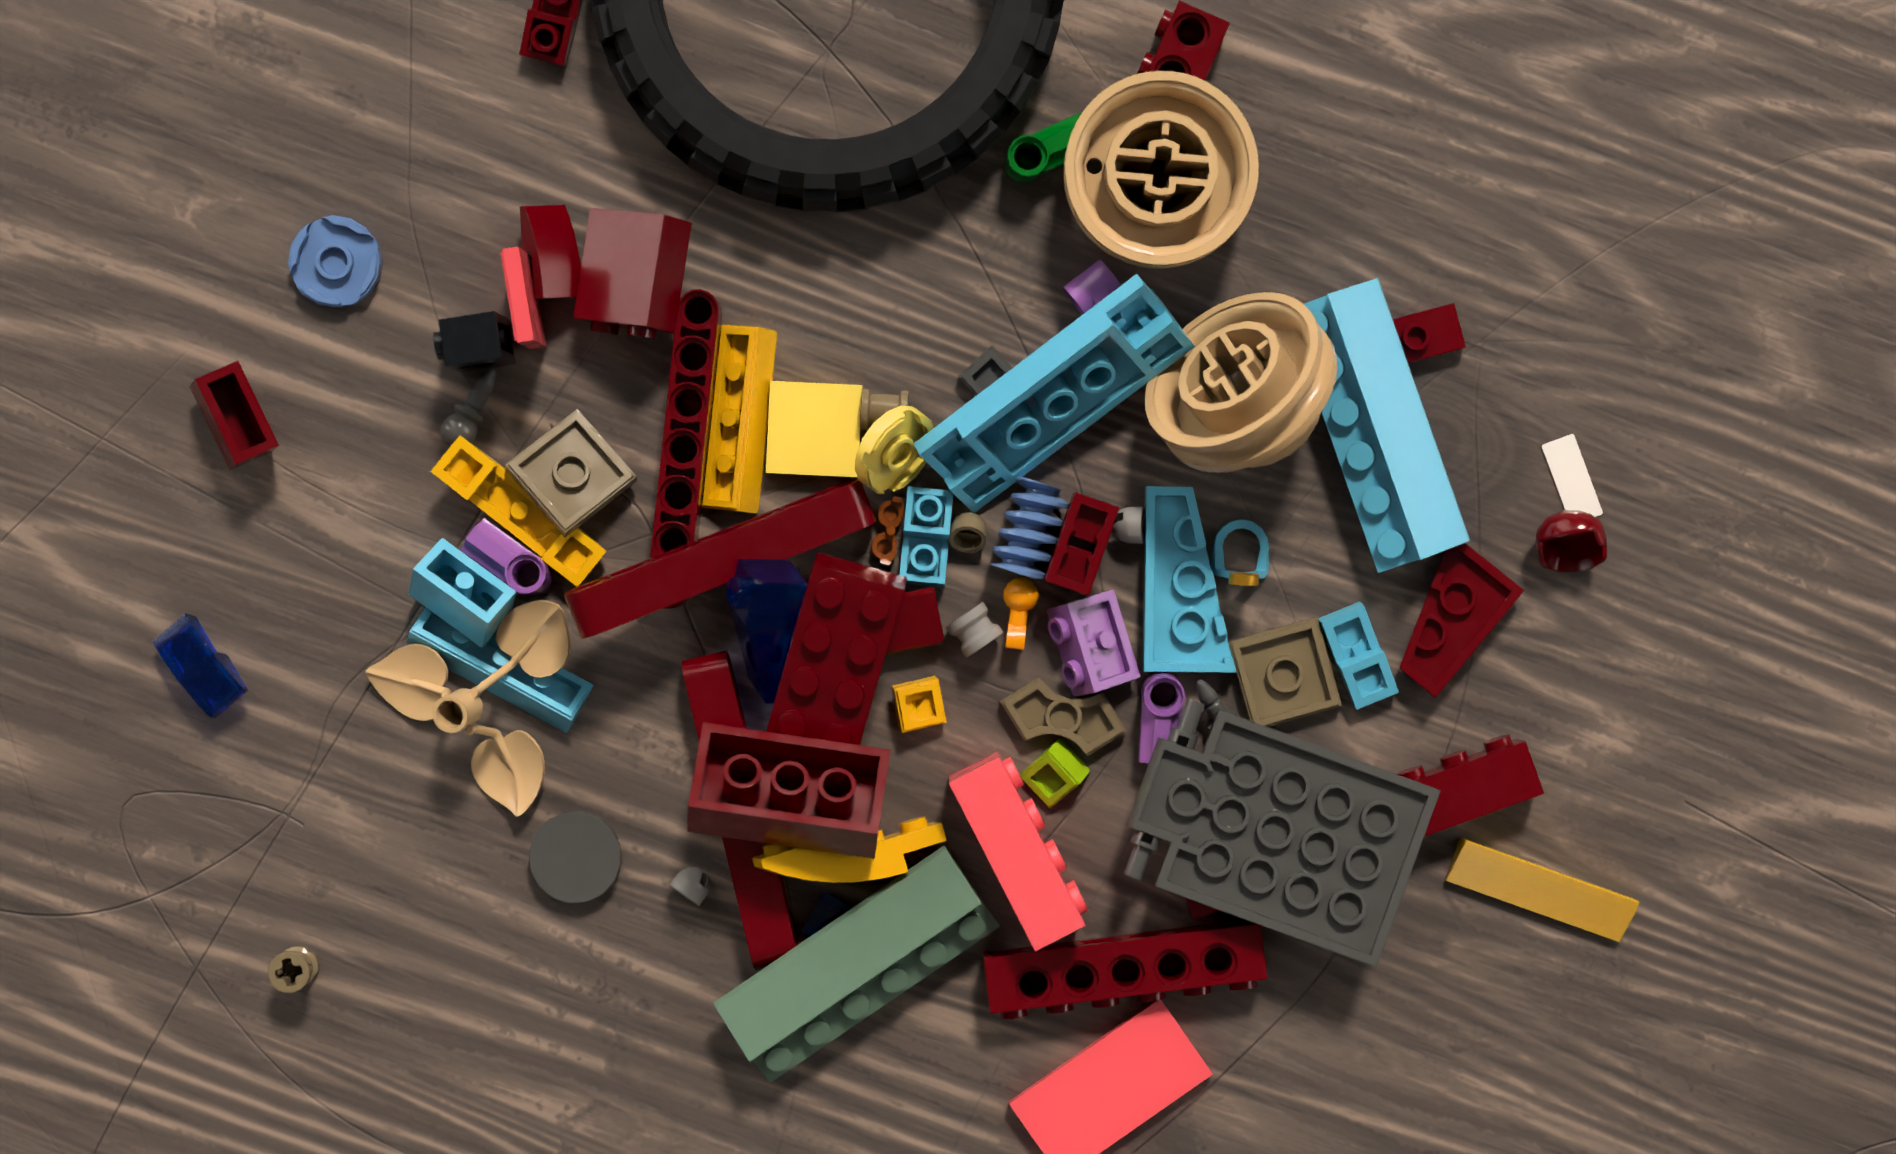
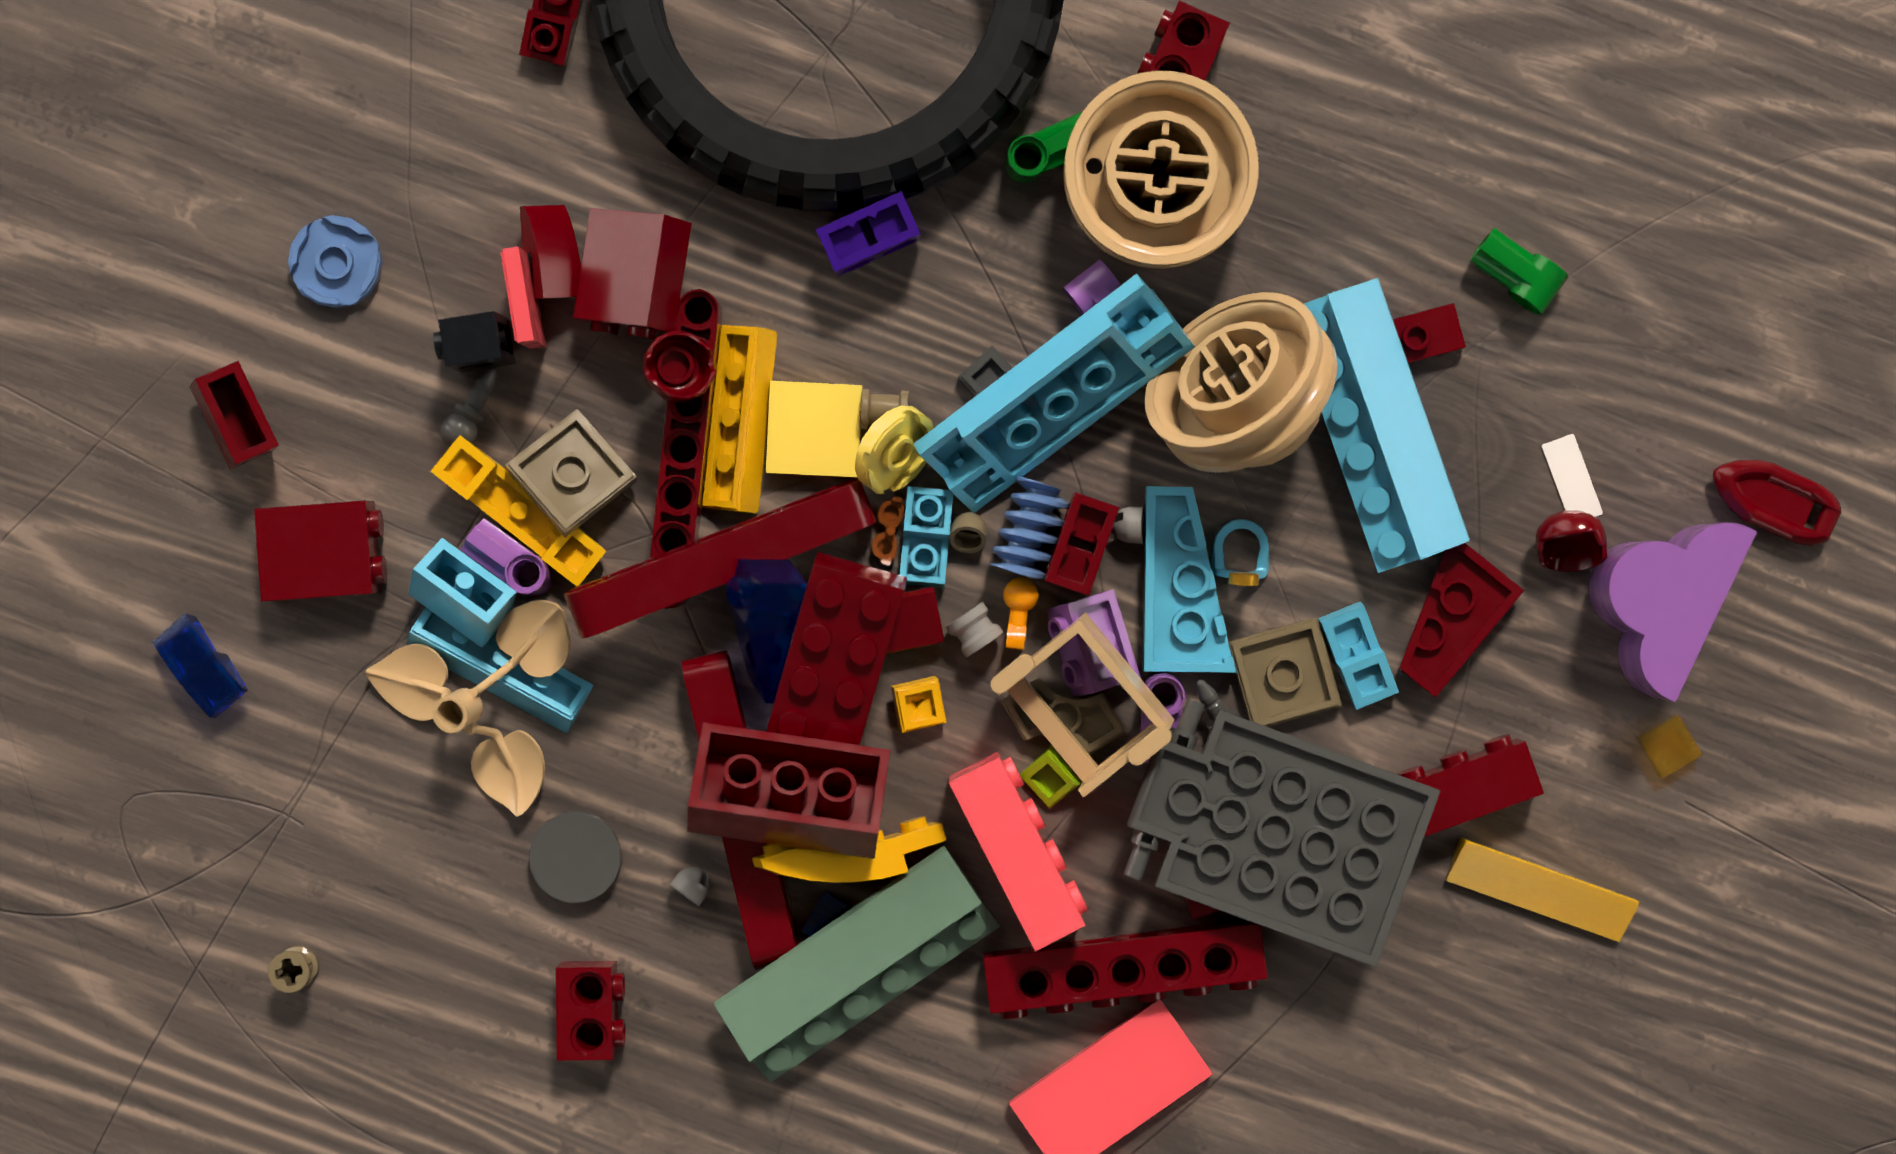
(319, 550): none -> dark red brick
(576, 1009): none -> dark red brick
(678, 366): none -> dark red hair
(869, 234): none -> dark purple brick
(1134, 751): none -> tan piece
(1528, 277): none -> green piece
(1667, 600): none -> medium lavender brick
(1669, 746): none -> clear yellow tile
(1777, 500): none -> dark red piece

